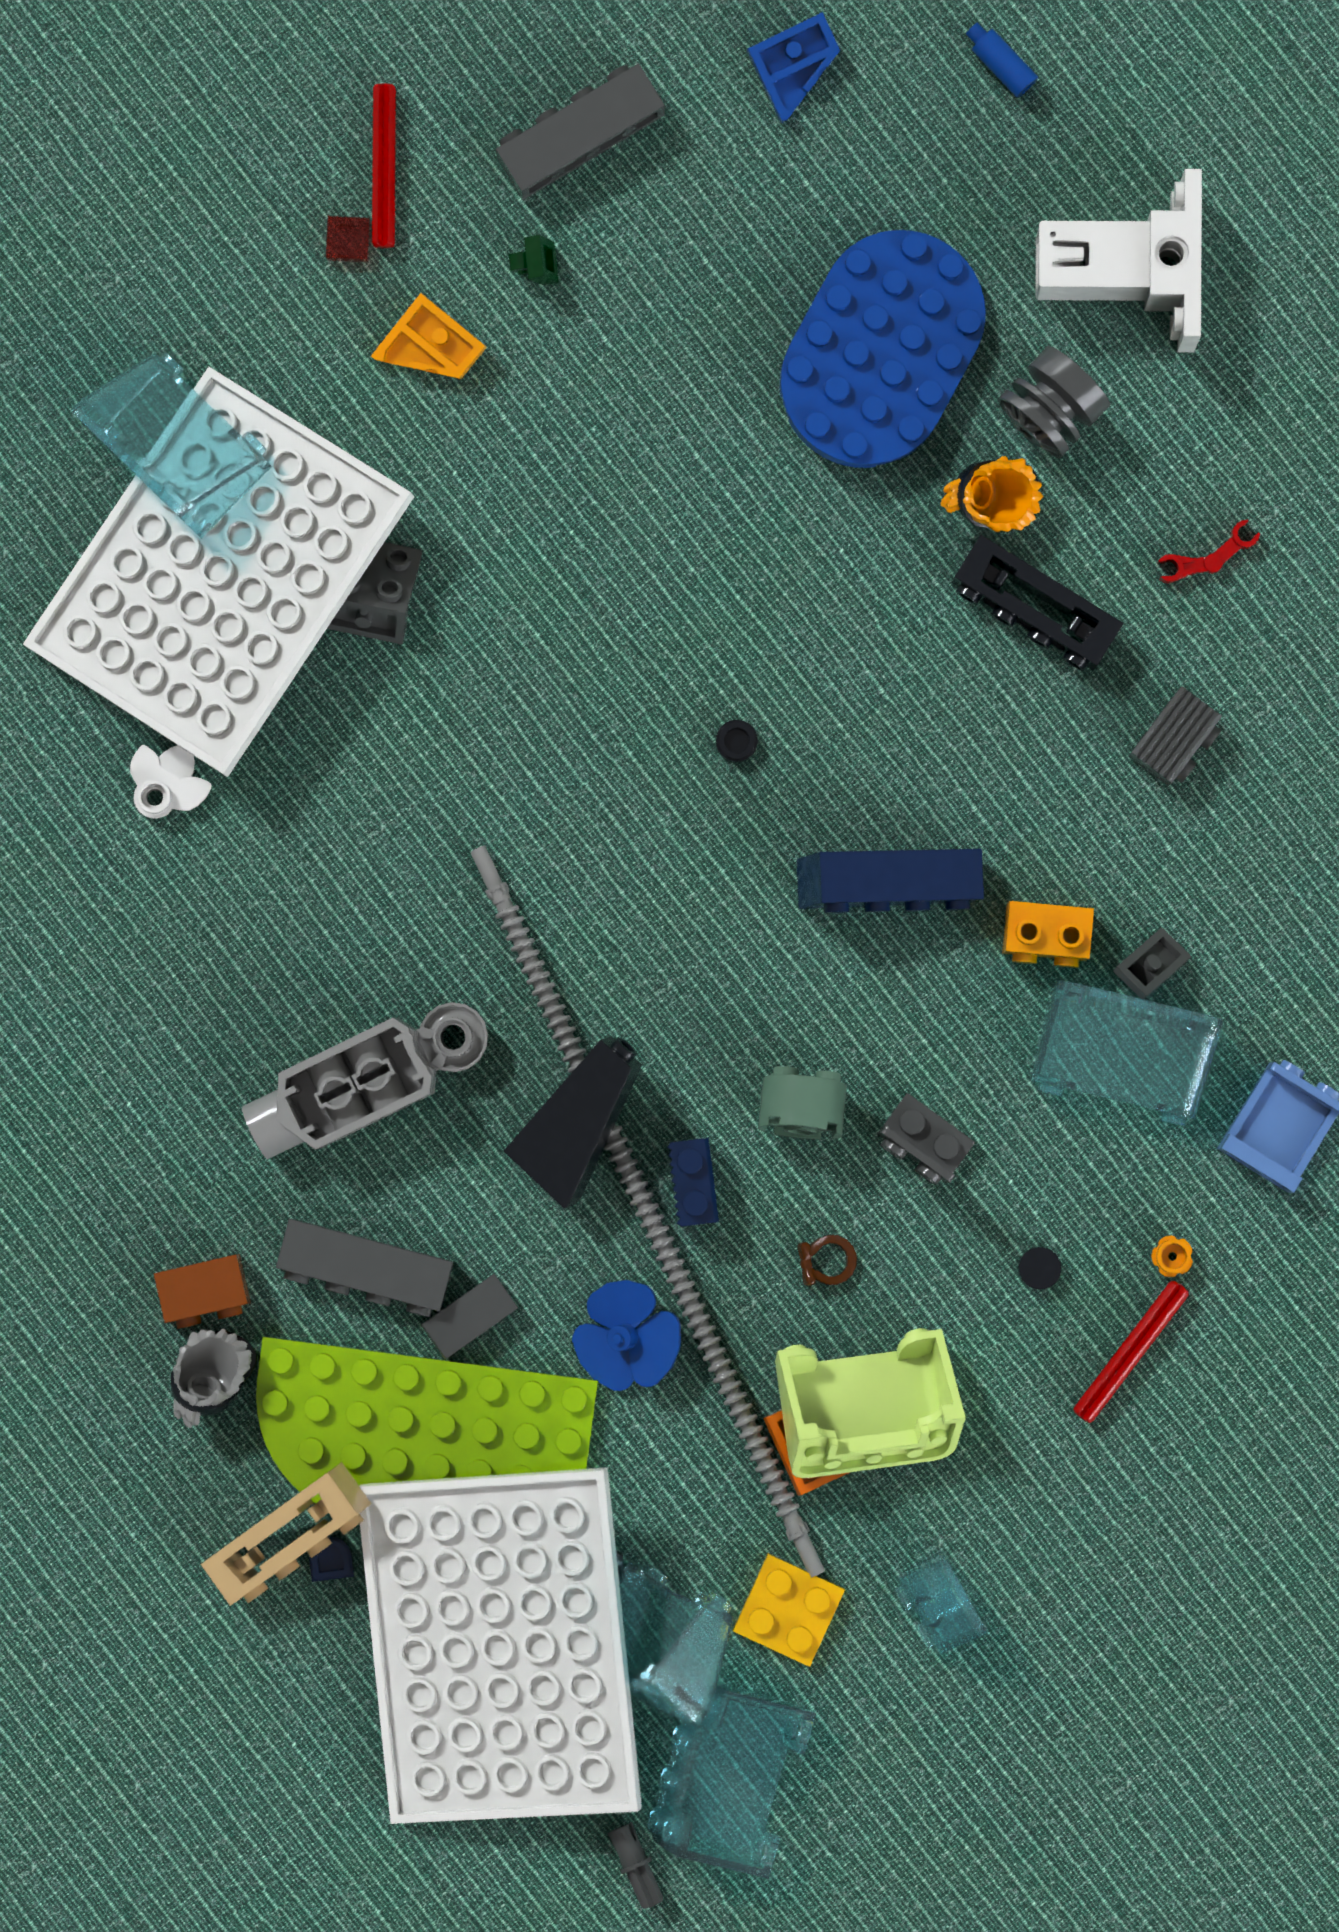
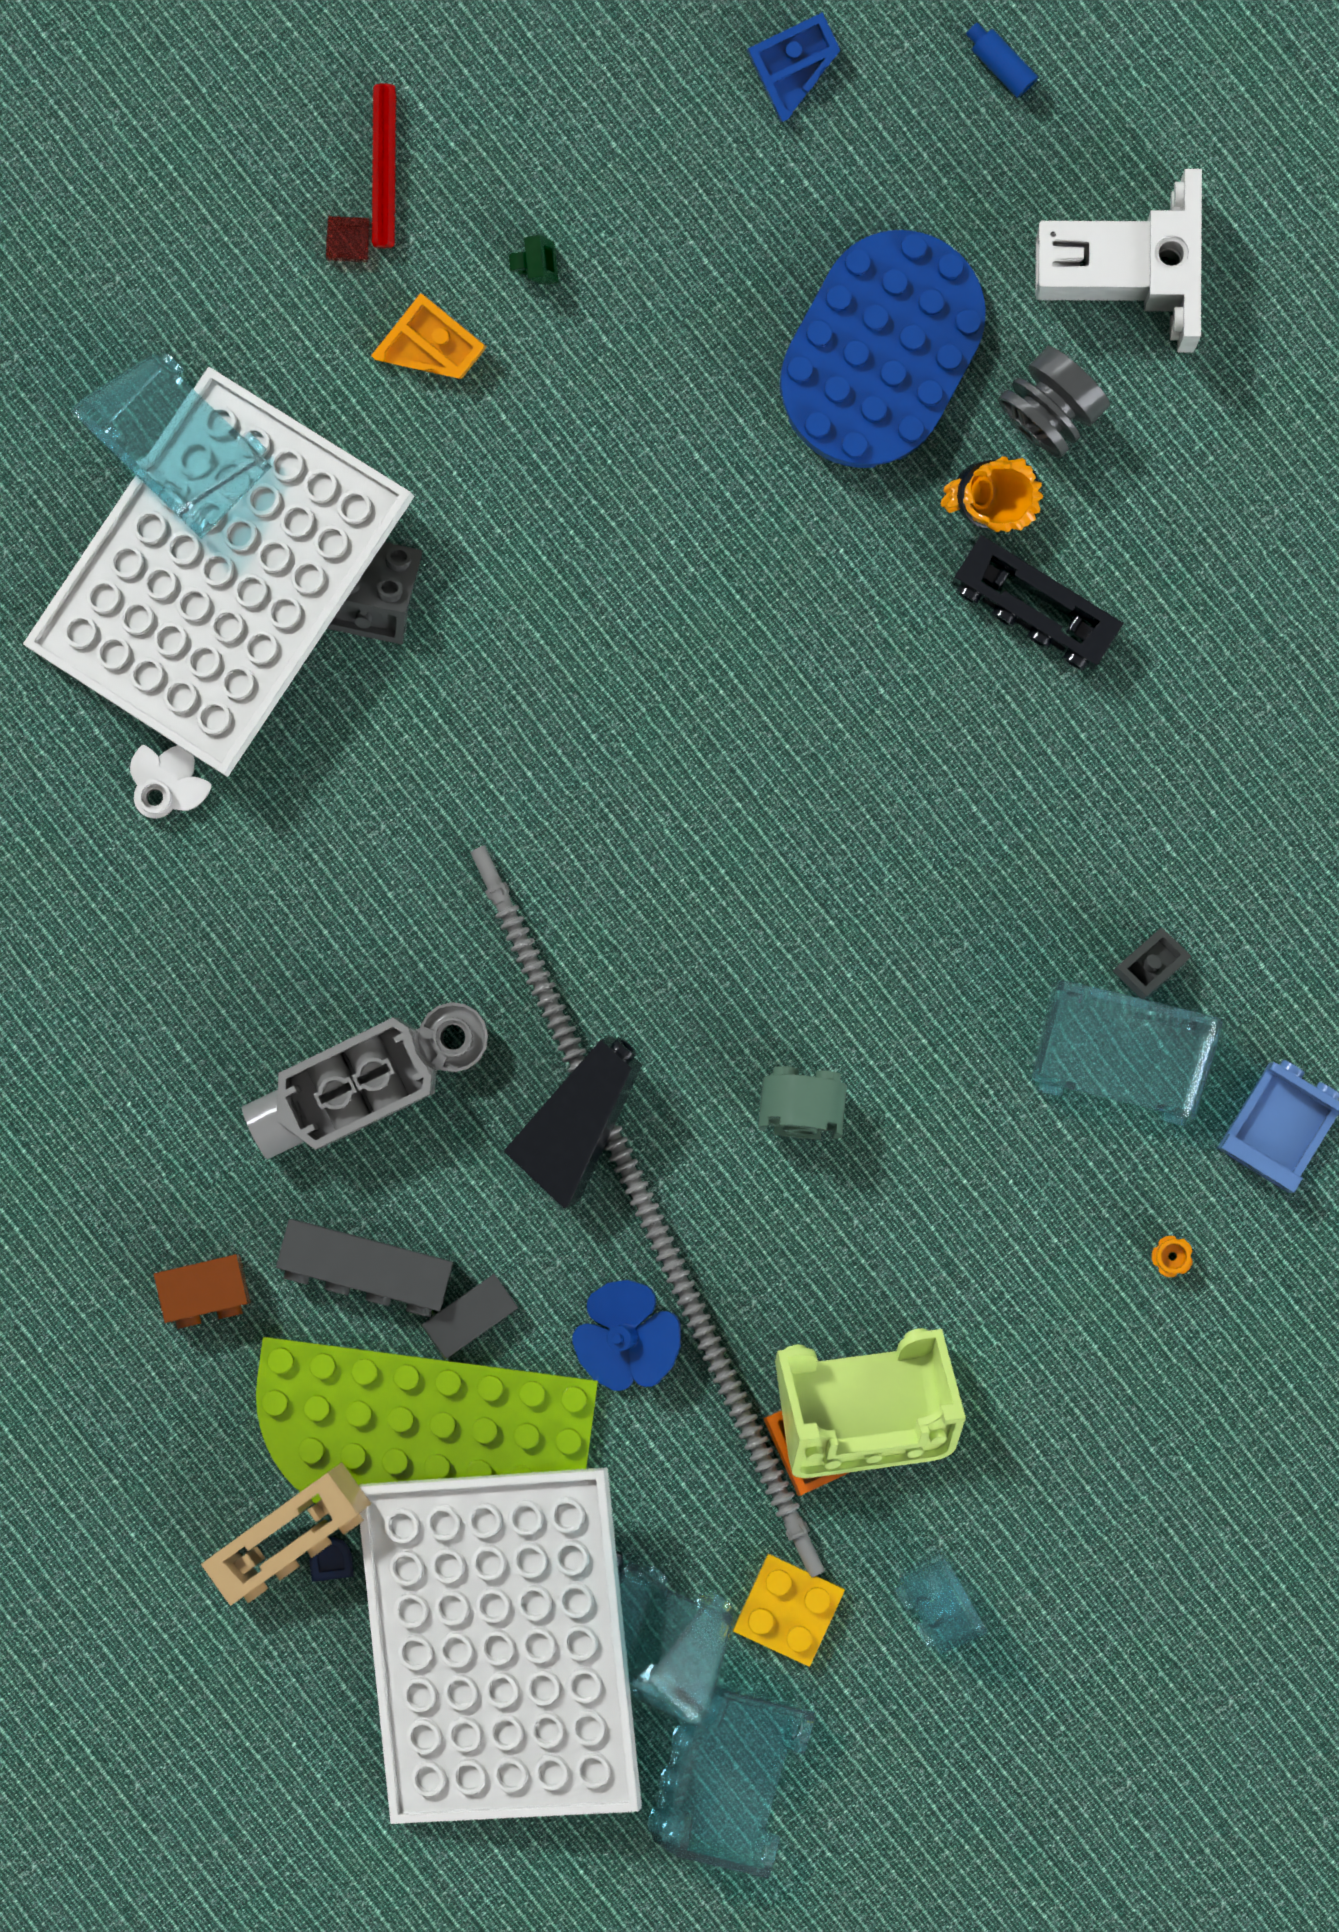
(210, 1374): light grey hair -> none
(580, 130): dark grey brick -> none
(636, 1865): dark grey axle -> none
(693, 1182): dark blue brick -> none
(736, 741): black tile -> none
(807, 1250): reddish brown piece -> none
(890, 878): dark blue wedge -> none
(925, 1139): dark grey bracket -> none
(1039, 1268): black tile -> none
(1048, 932): light orange brick -> none
(1131, 1351): red axle -> none
(1176, 736): dark grey brick -> none
(1213, 562): red piece -> none

